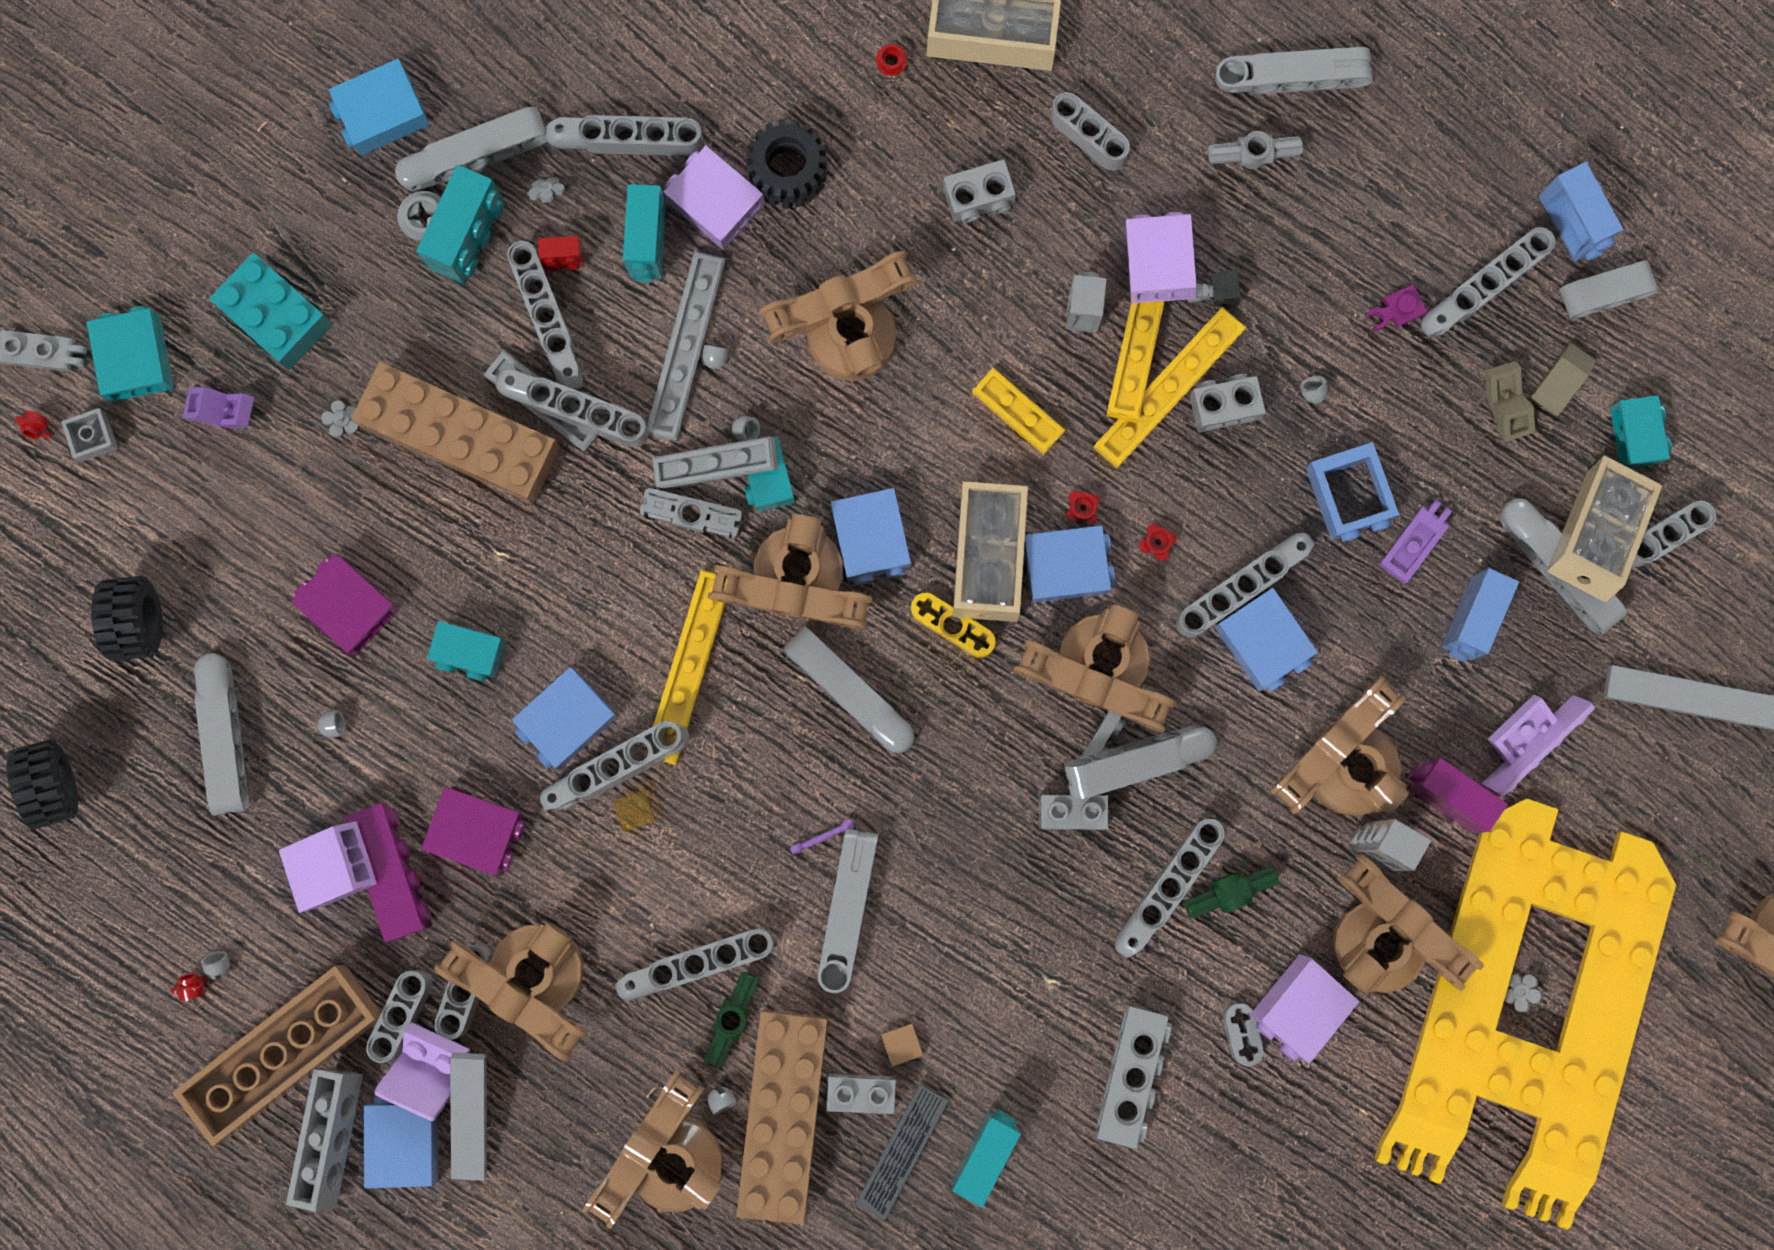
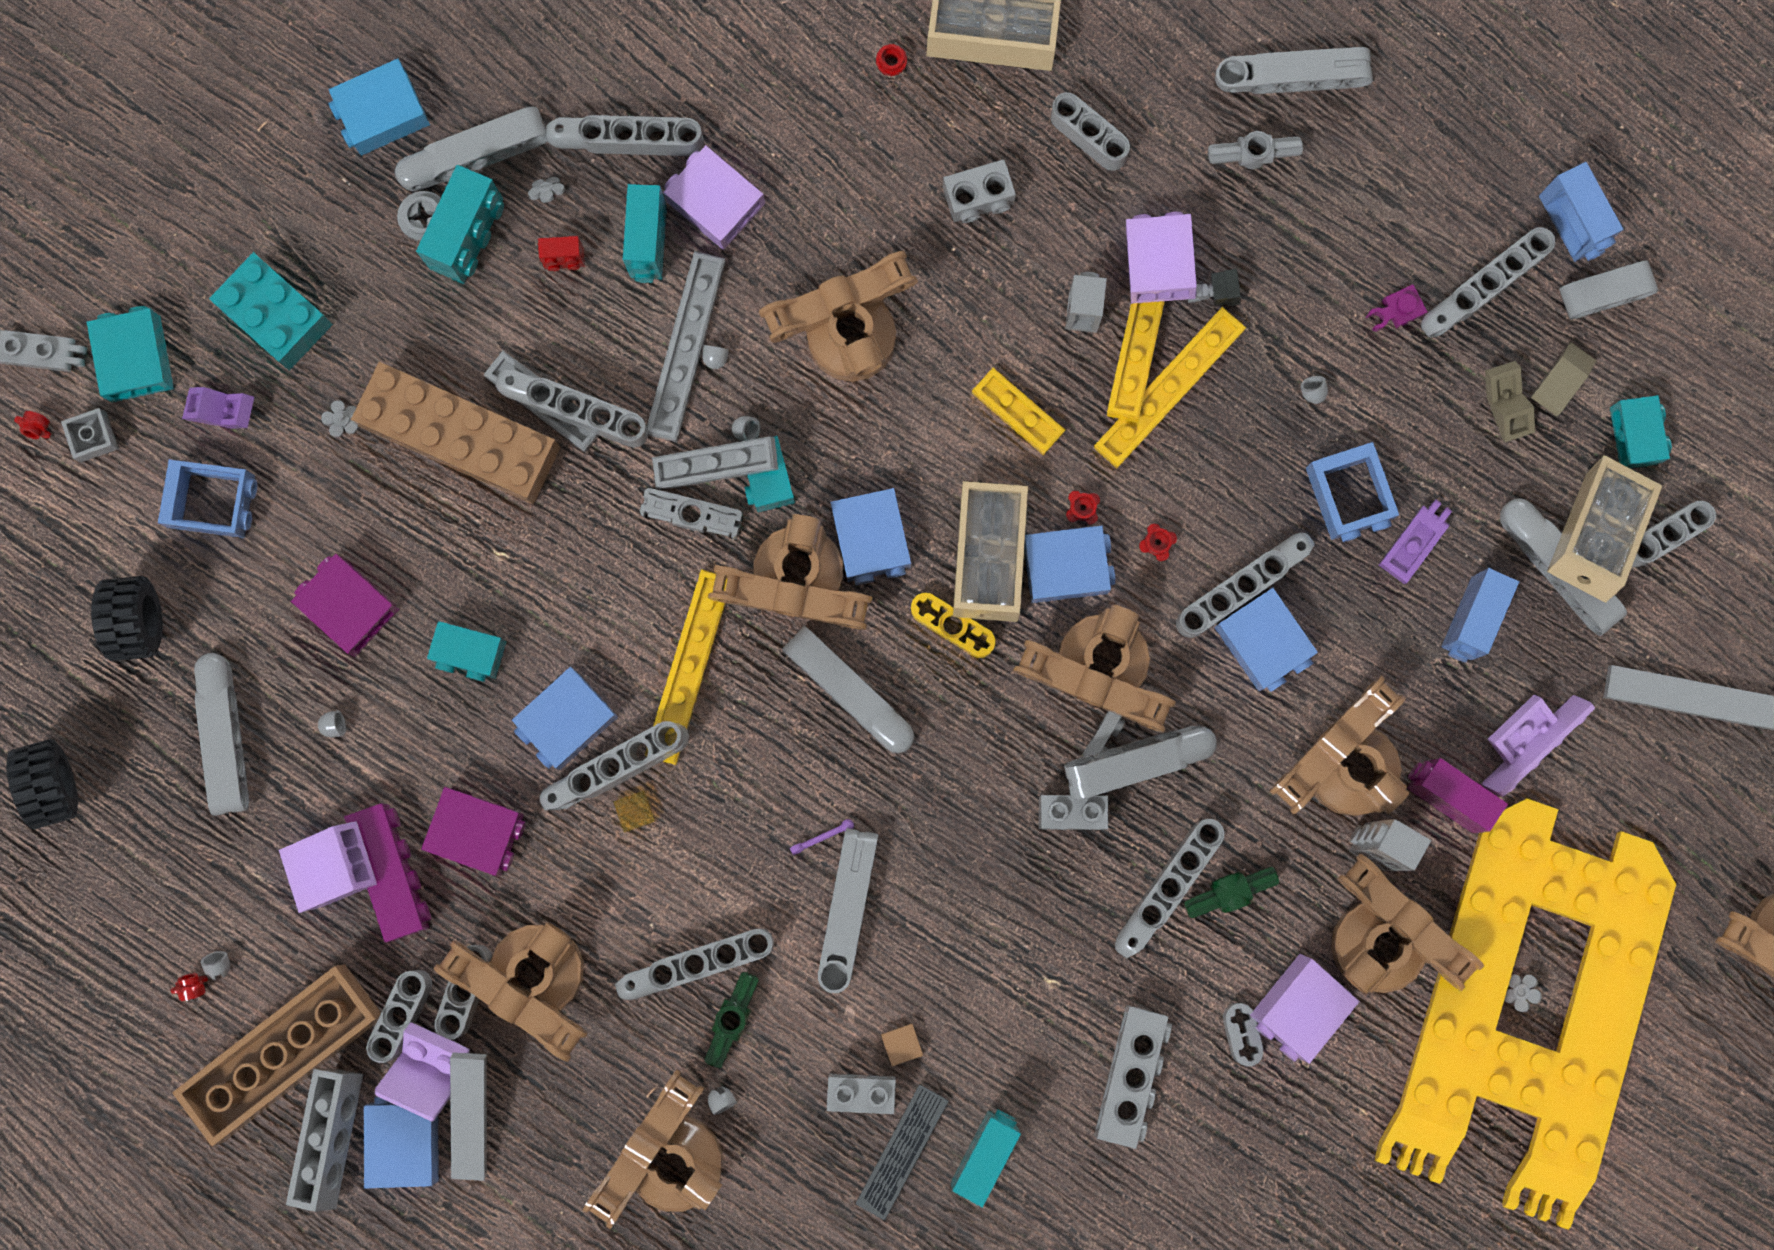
(176, 493): none -> medium blue window
(563, 362): light grey piece -> none
(782, 1117): medium nougat brick -> none
(787, 139): black tyre -> none
(1229, 411): light grey brick -> none

